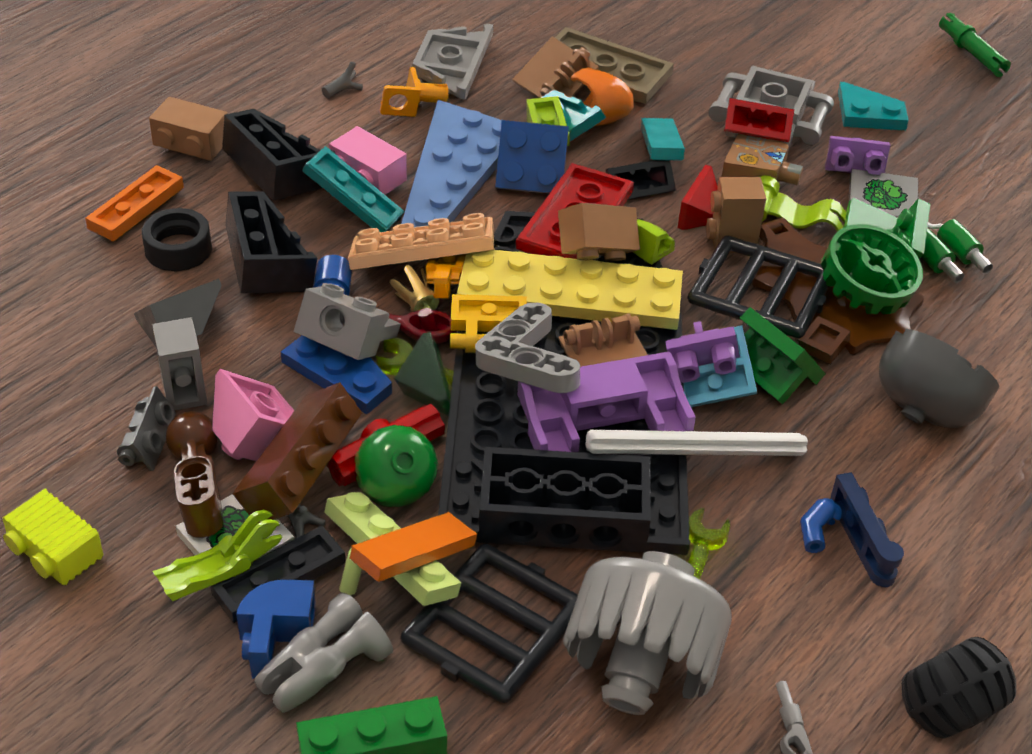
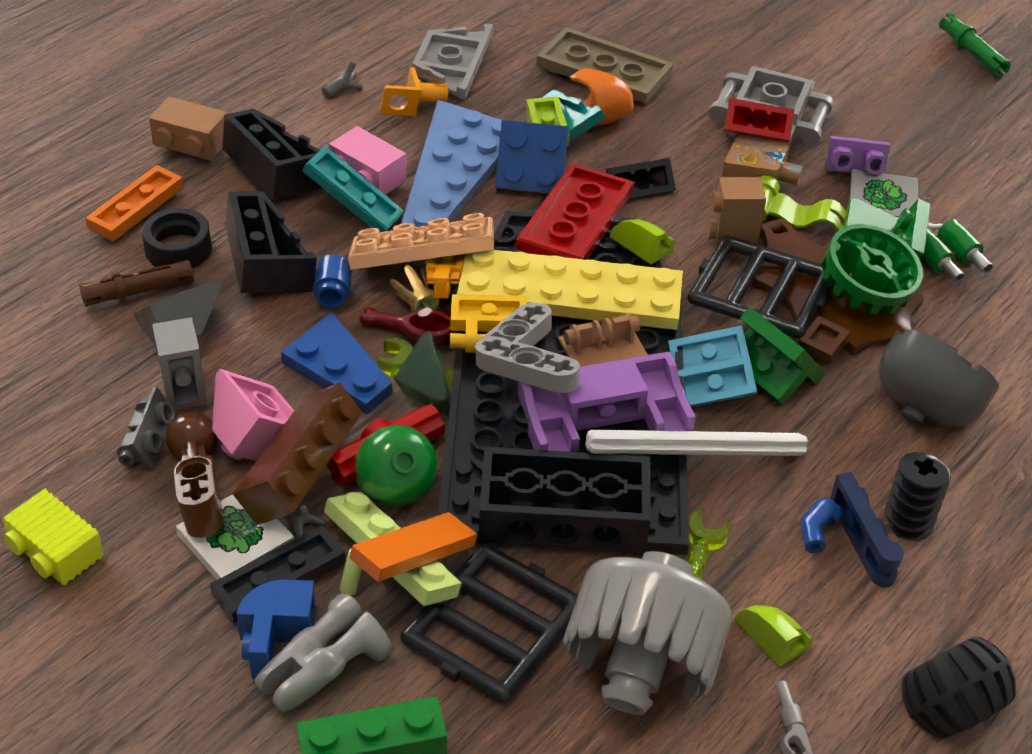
(128, 284): none -> reddish brown pin
(223, 561): lime arm -> none
(364, 327): light grey brick -> none
(552, 69): medium nougat hinge -> none
(598, 231): medium nougat brick -> none
(662, 139): teal tile -> none
(696, 204): red slope -> none
(704, 348): medium lavender hips -> none
(774, 632): none -> lime brick
(870, 109): teal wing -> none
(916, 495): none -> black piece

